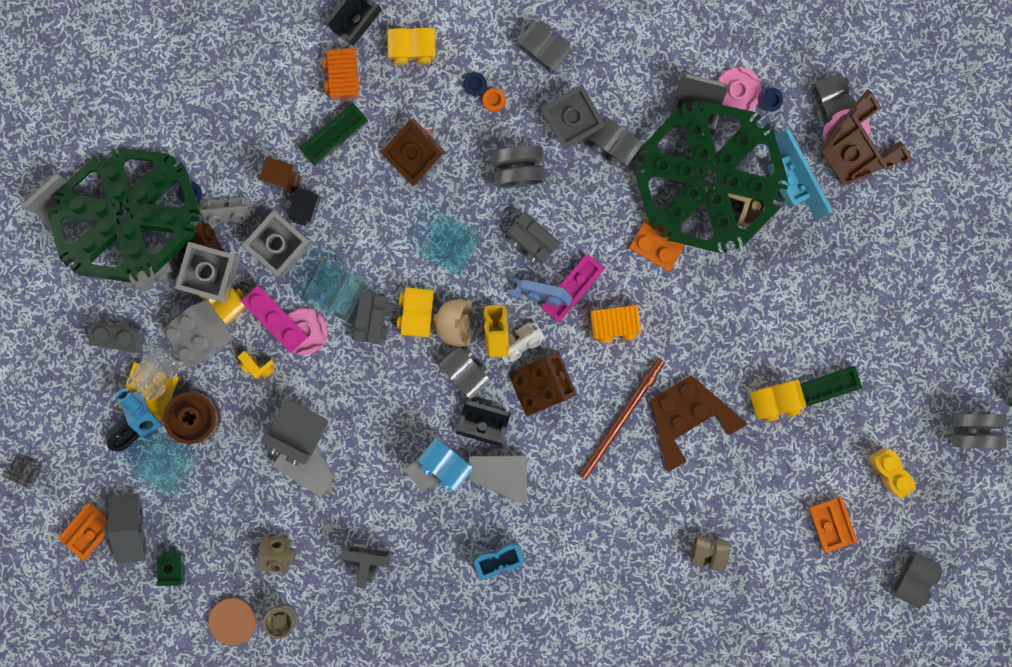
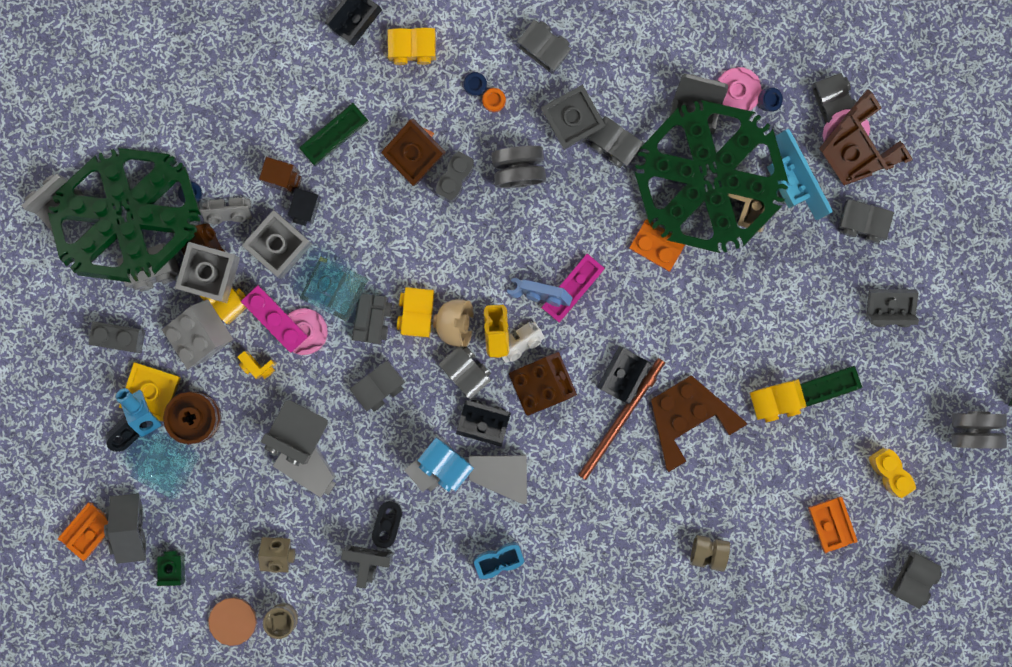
(23, 471): clear smoke panel -> none
(154, 372): clear brick -> none
(342, 74): orange brick -> none
(377, 386): none -> dark grey brick
(386, 523): none -> black plate
(451, 245): clear light blue brick -> none
(458, 171): none -> dark grey brick
(532, 239): dark grey brick -> none
(615, 323): light orange brick -> none
(624, 375): none -> black bracket
(865, 221): none -> dark grey brick
(892, 307): none -> dark grey bracket

